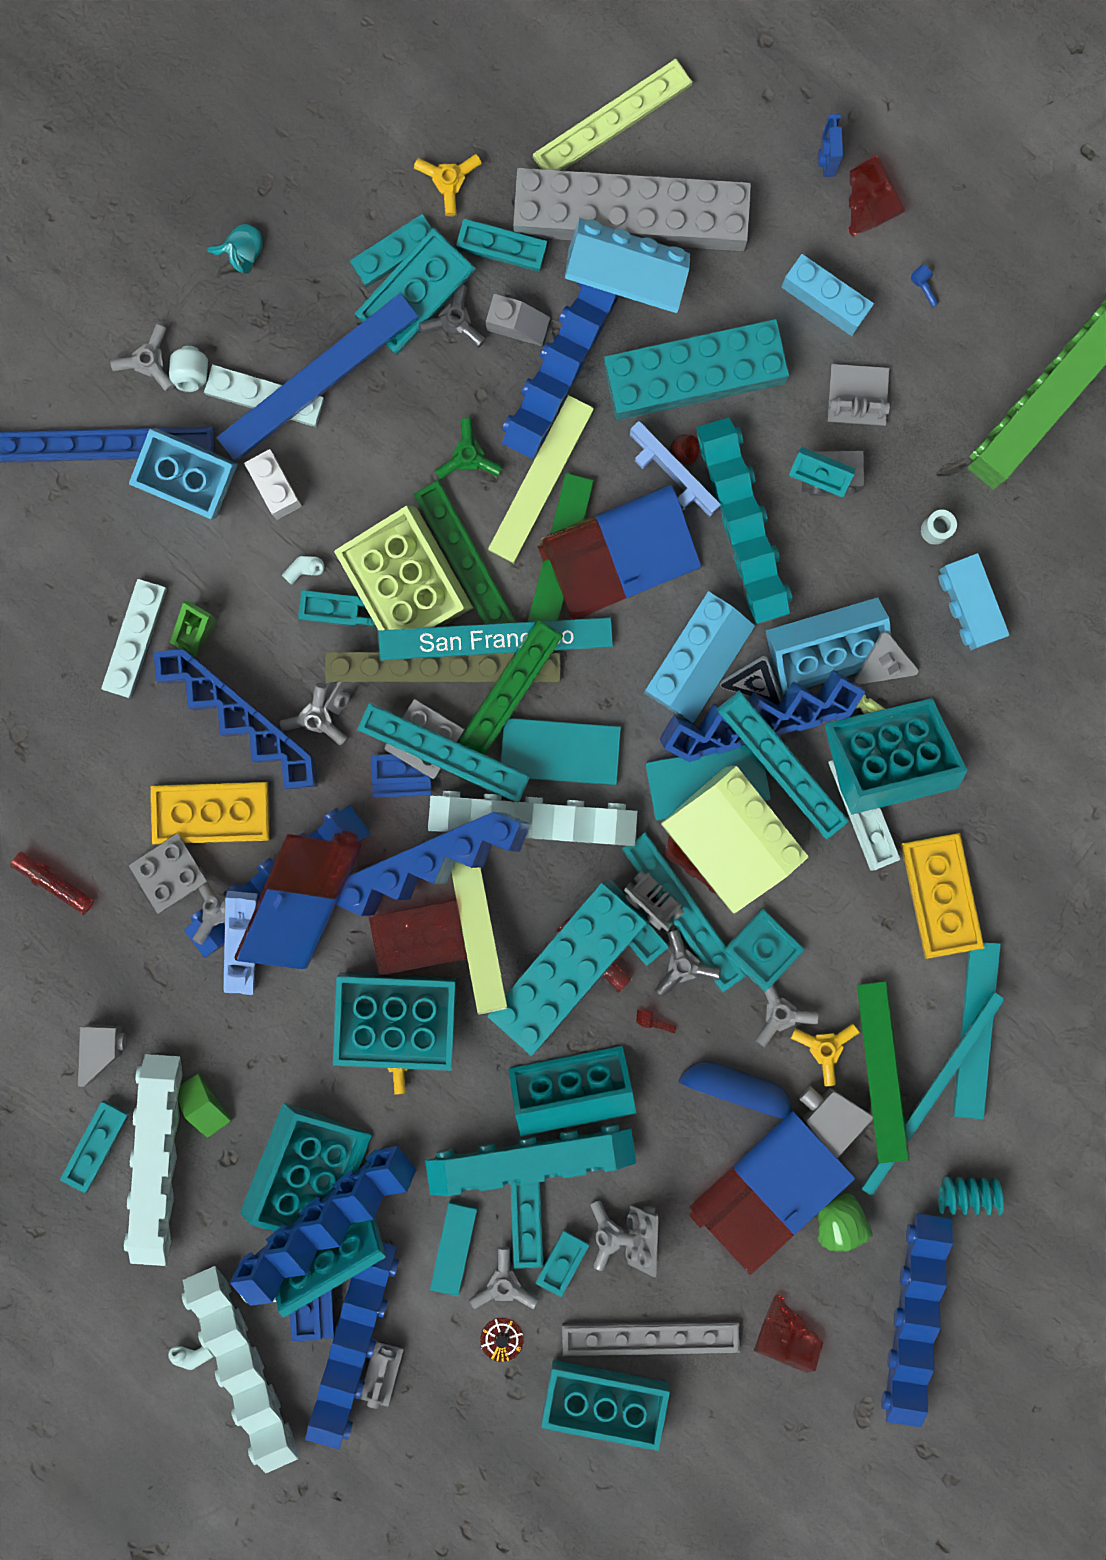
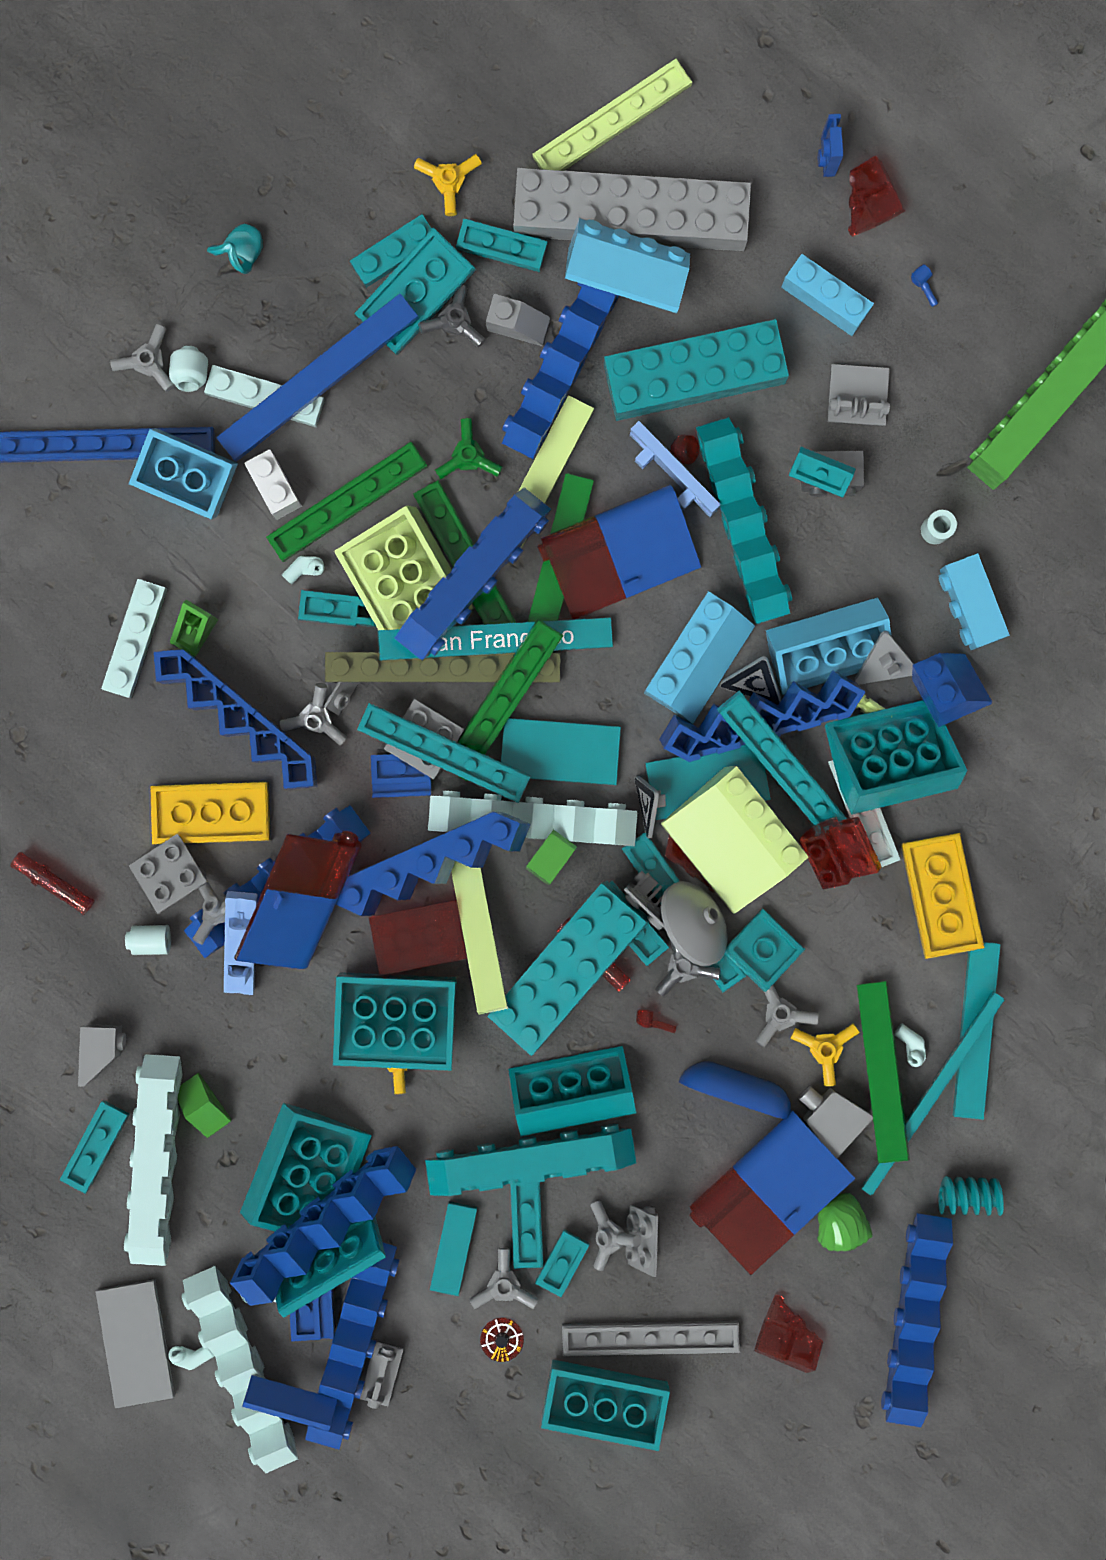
(135, 1343): none -> light grey tile
(148, 940): none -> light aqua brick
(289, 1403): none -> blue tile
(347, 502): none -> green tile
(473, 574): none -> blue brick
(551, 857): none -> bright green slope
(649, 801): none -> piece
(694, 923): none -> light grey dish
(839, 851): none -> clear red brick
(914, 1045): none -> light aqua arm
(949, 687): none -> blue slope

